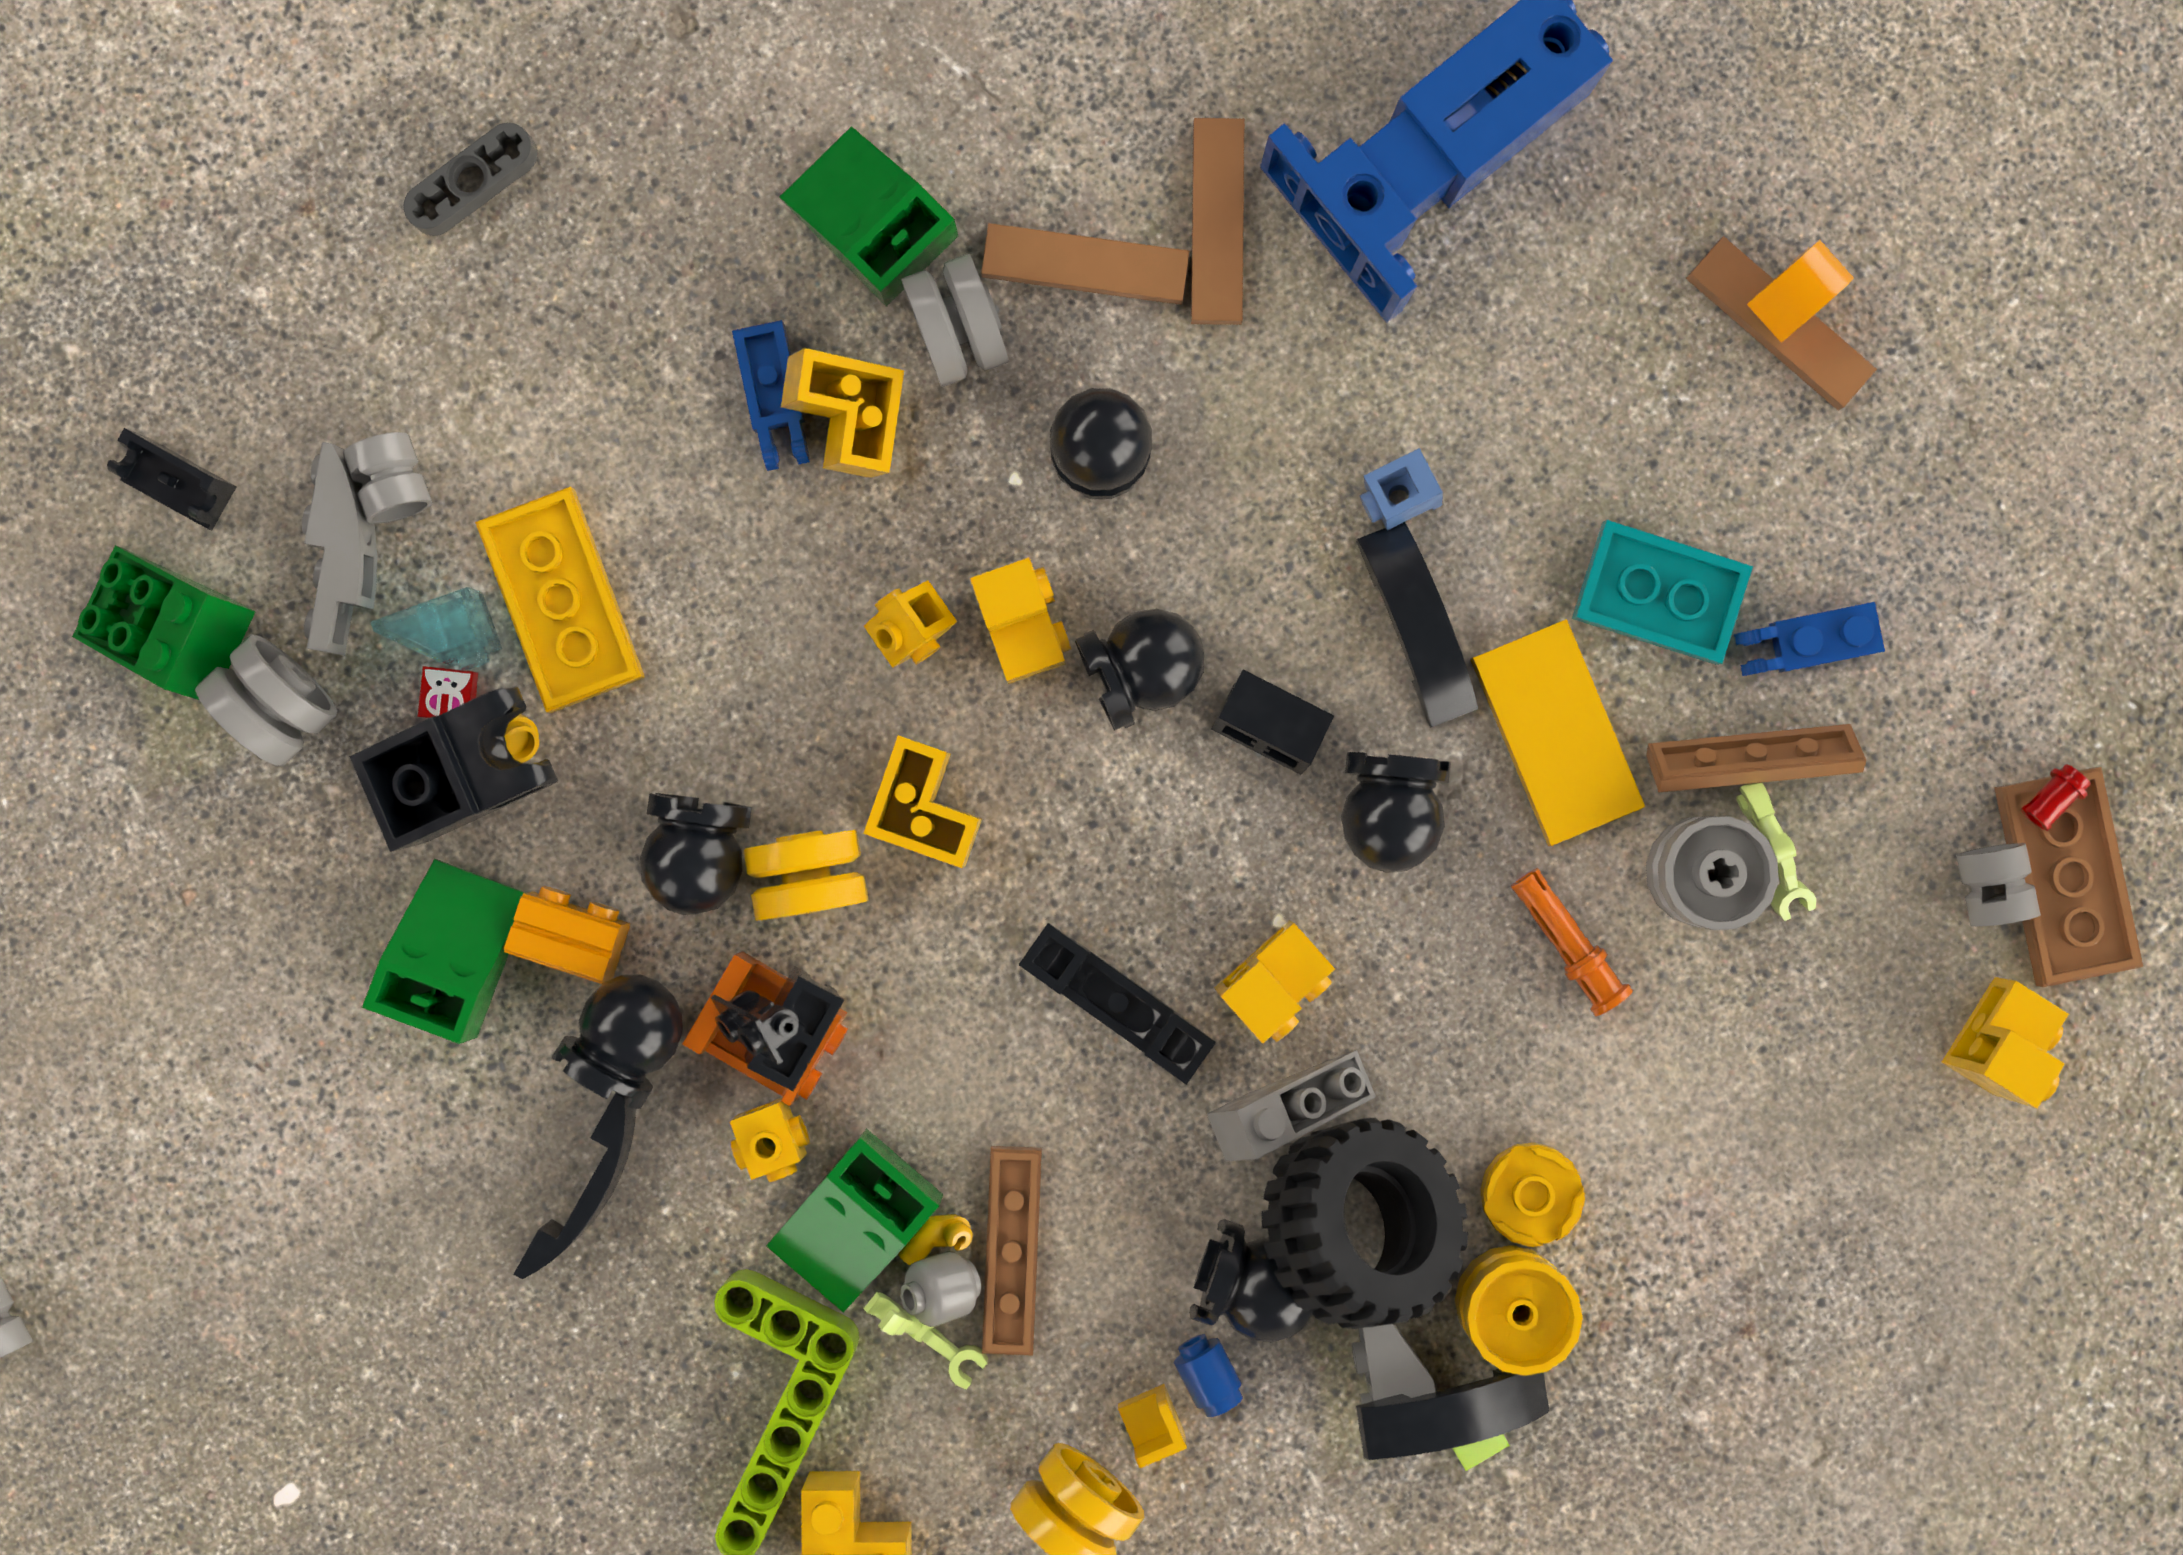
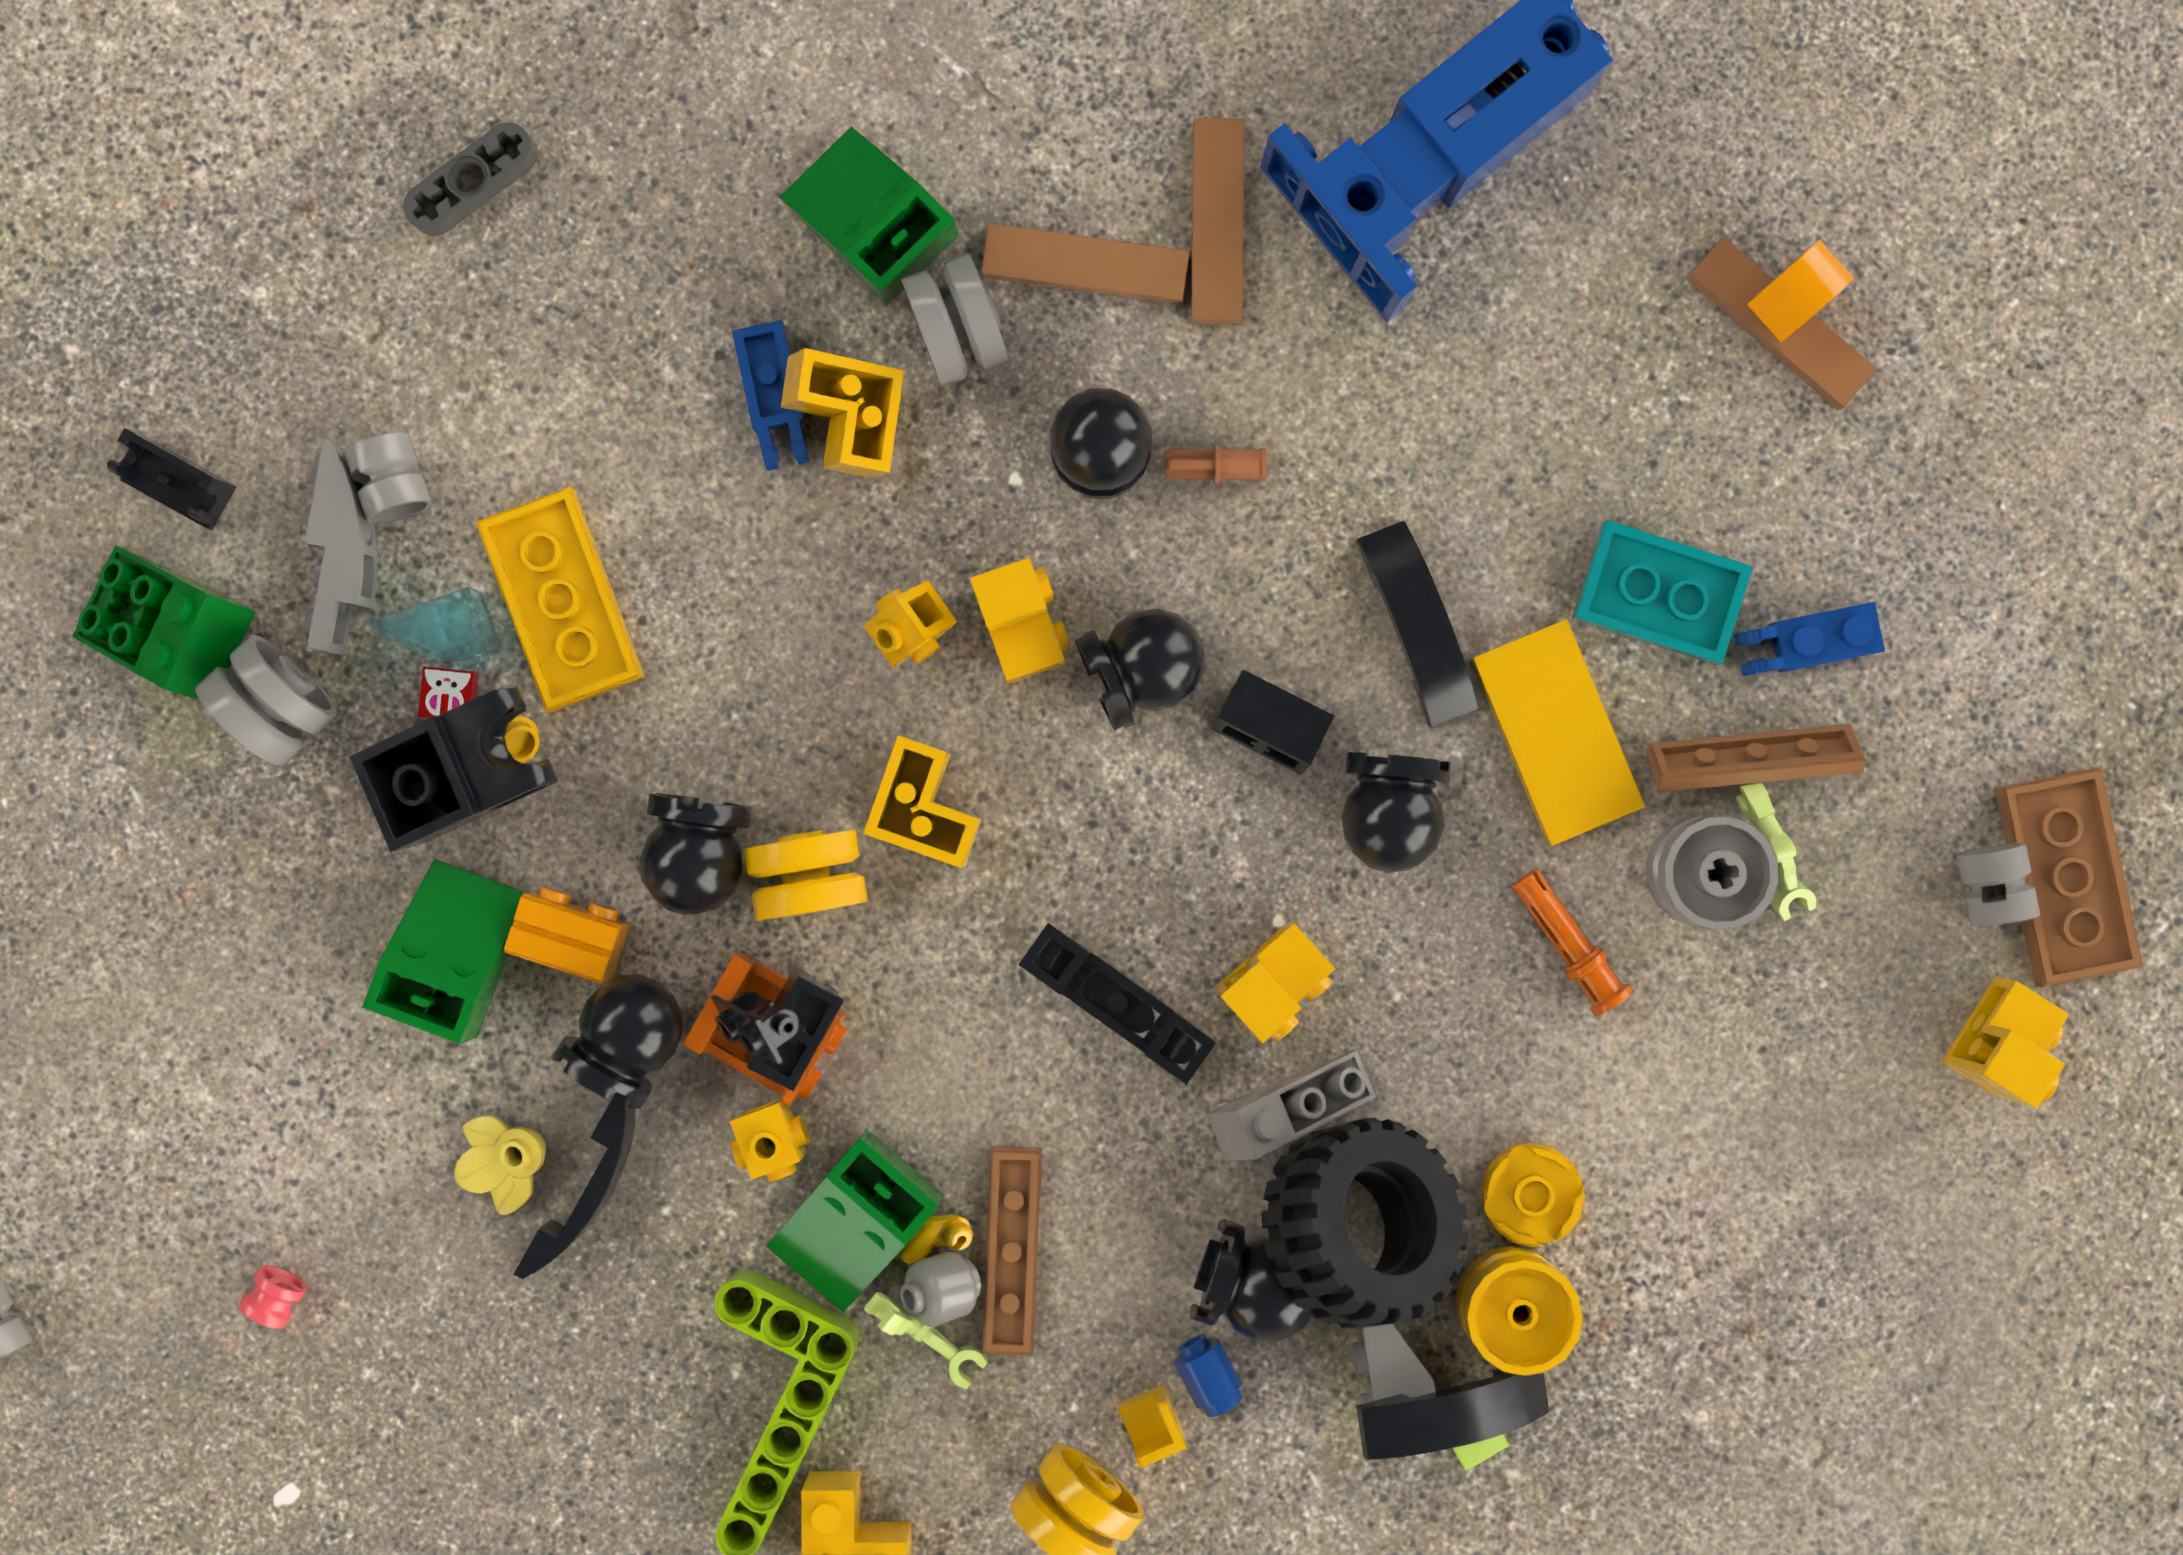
(272, 1296): none -> coral wheel
(494, 1164): none -> light yellow plate
(1215, 464): none -> nougat axle
(1407, 474): medium blue brick -> none
(2056, 796): red pin -> none

